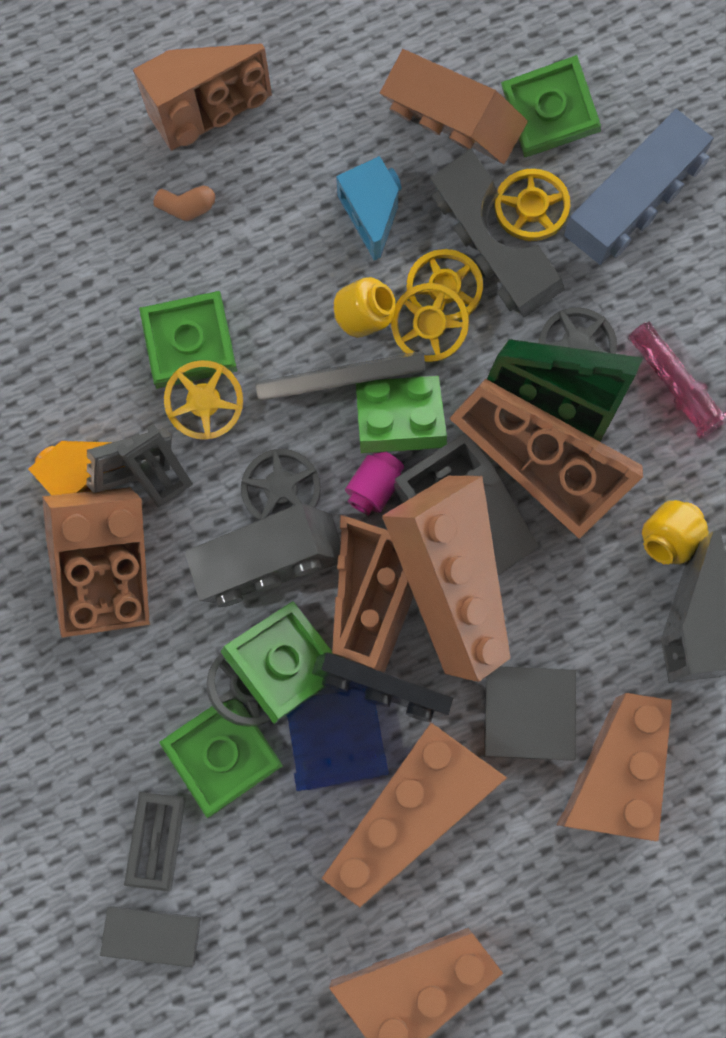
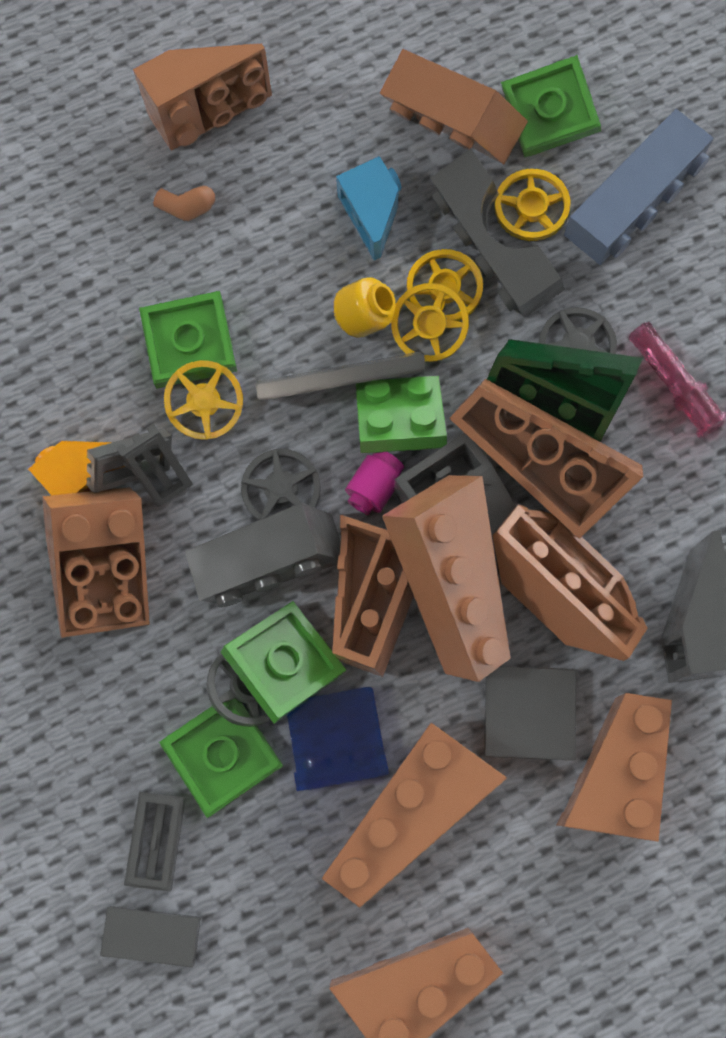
(381, 687): black plate -> none
(567, 584): none -> nougat wedge
(674, 532): yellow head -> none

